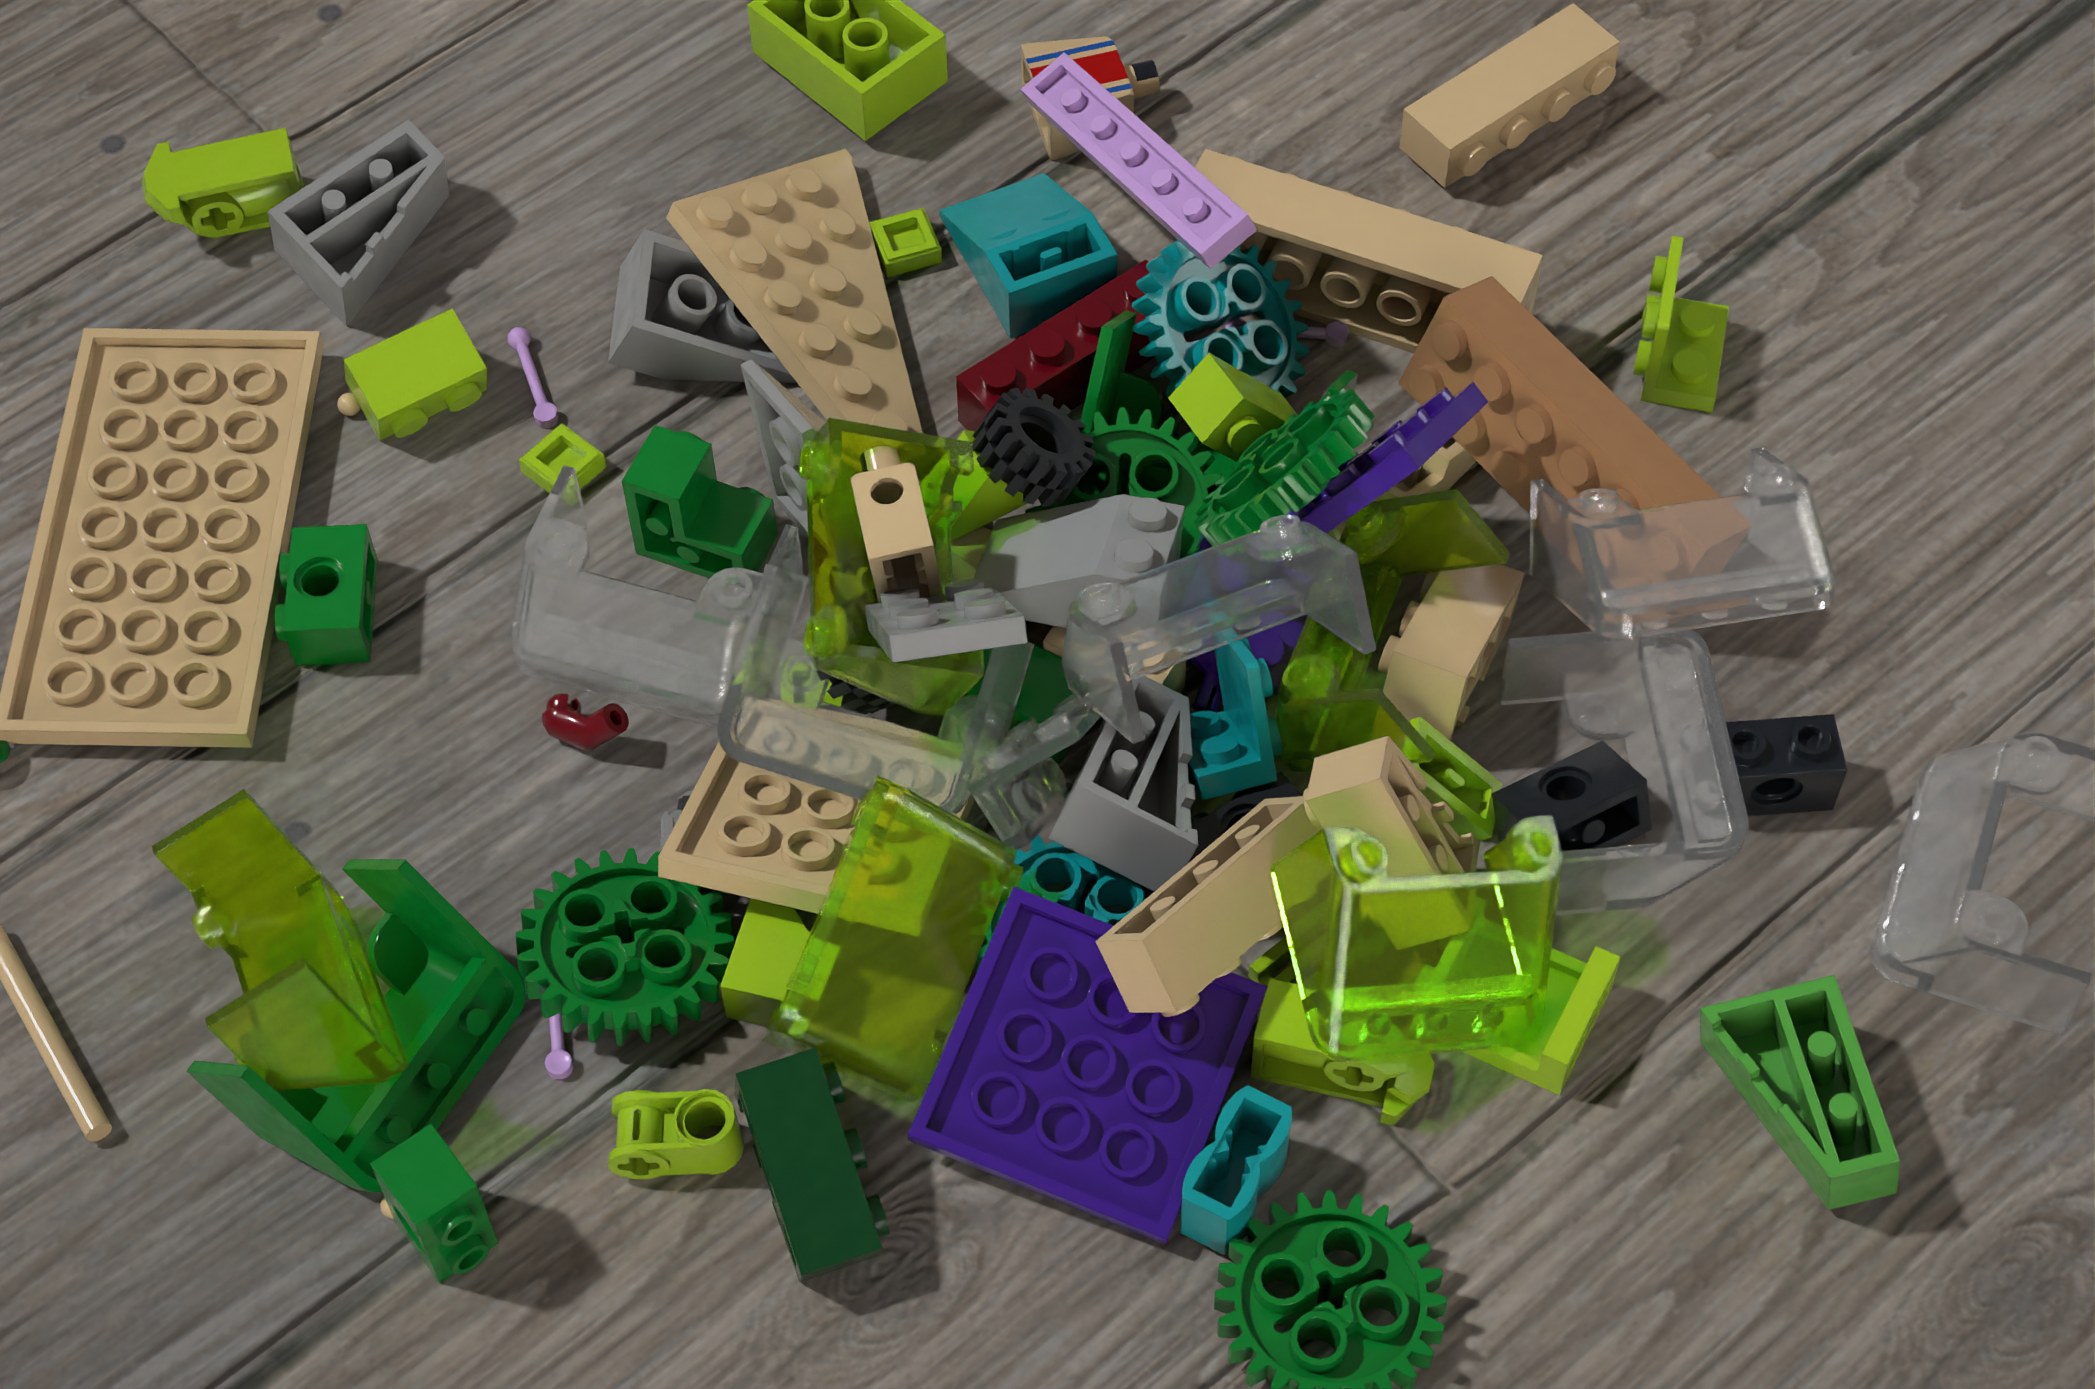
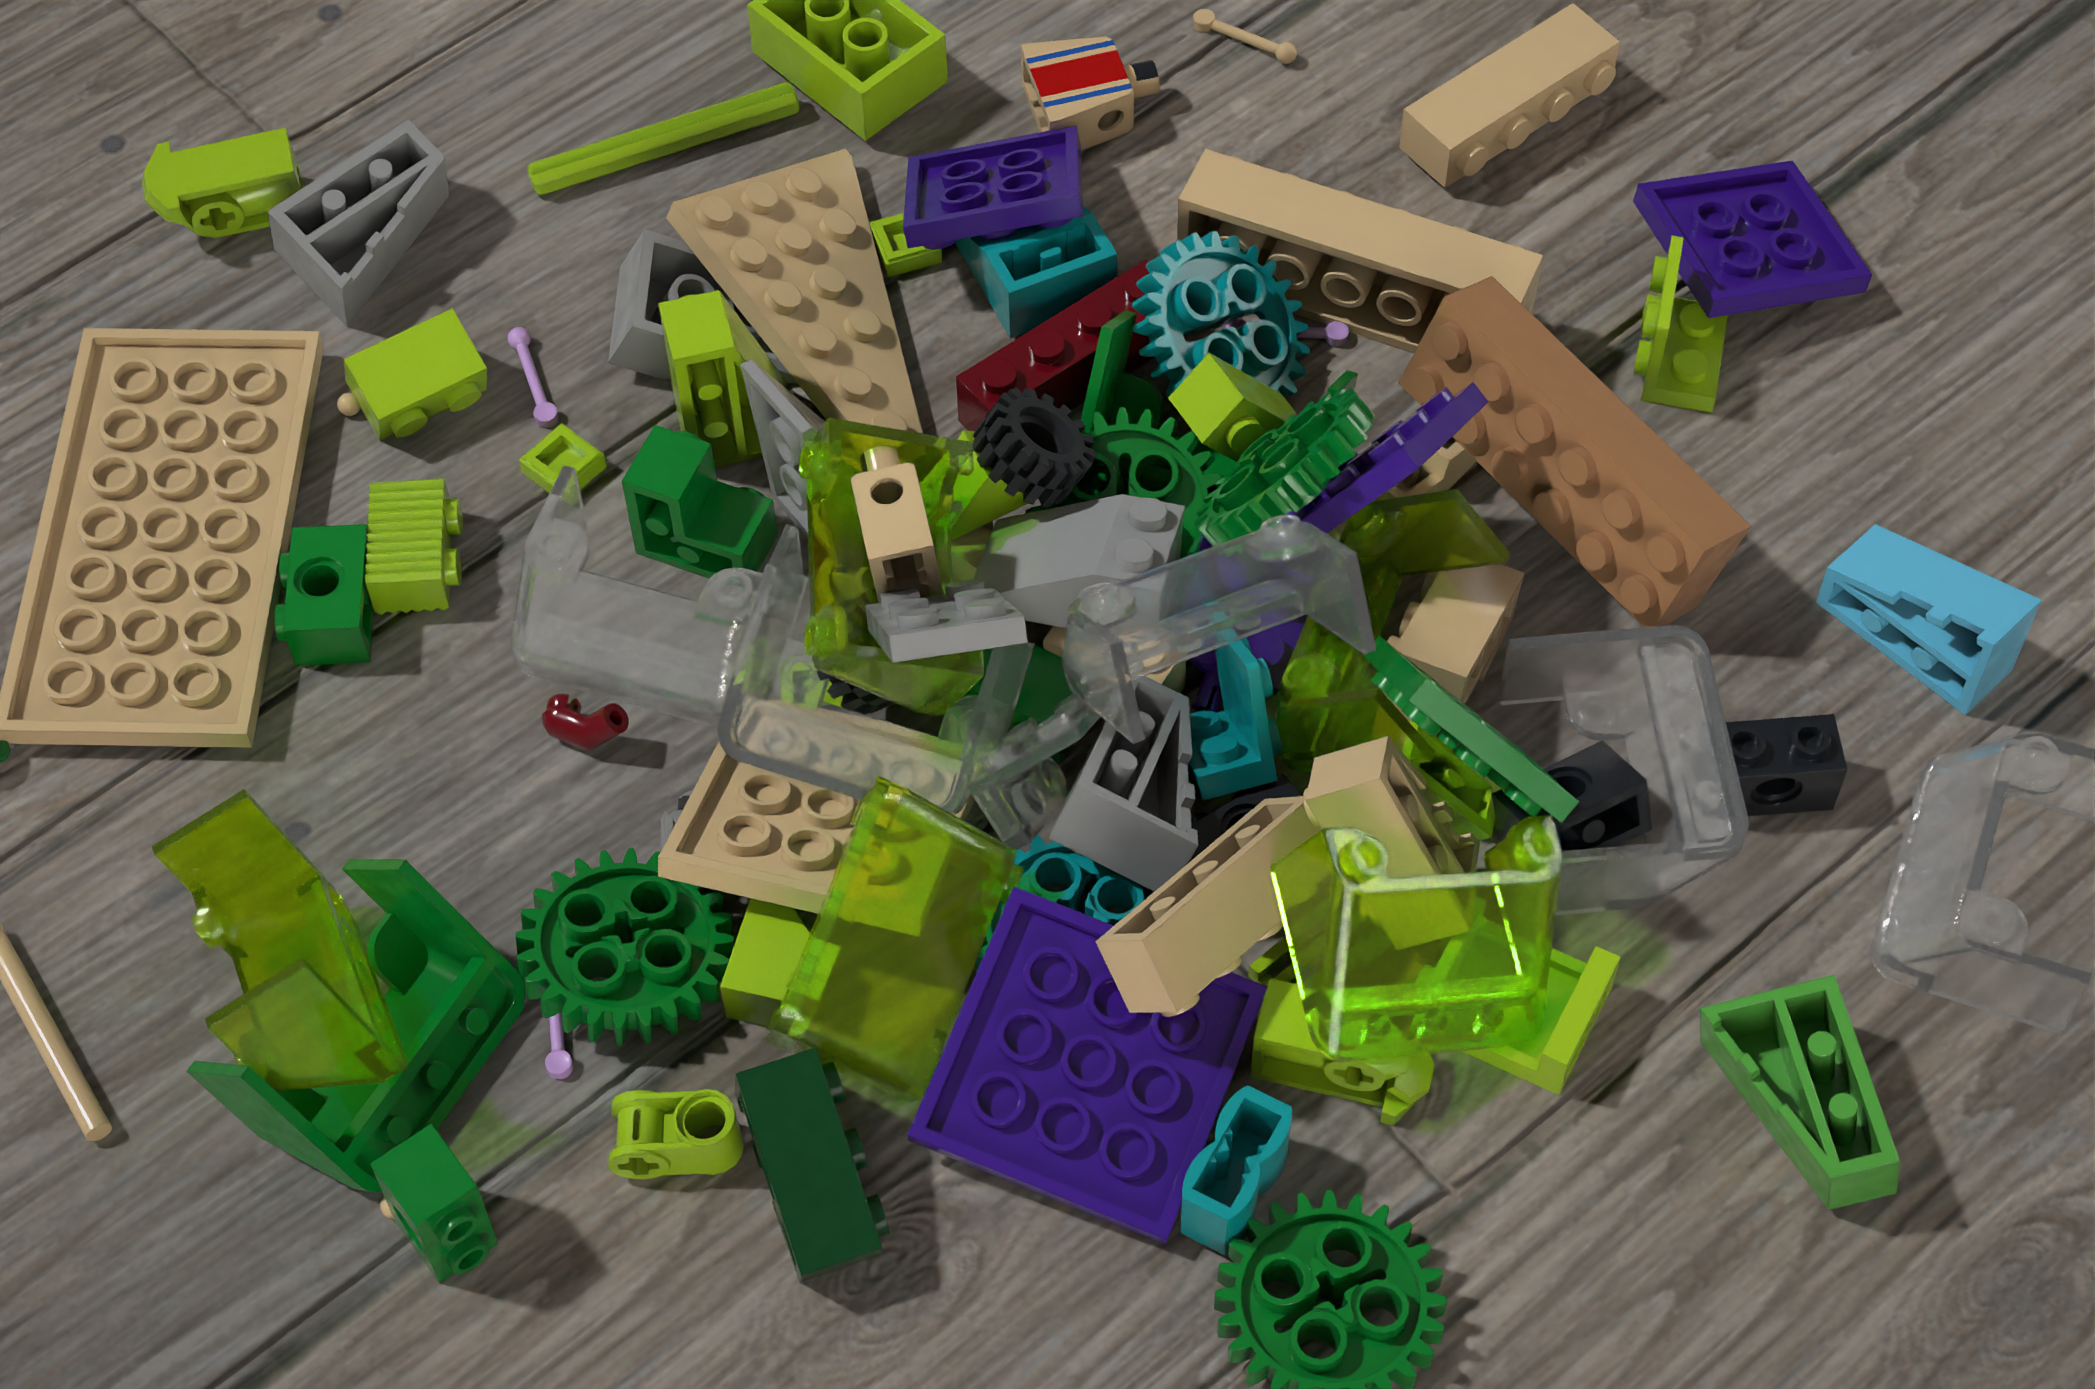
(411, 545): none -> lime brick
(663, 138): none -> lime axle
(704, 359): none -> lime wedge
(993, 188): none -> dark purple plate
(1139, 161): lavender plate -> none
(1205, 21): none -> tan hinge
(1467, 734): none -> green plate
(1686, 561): clear windscreen -> none
(1752, 238): none -> dark purple plate
(1929, 614): none -> medium azure wedge

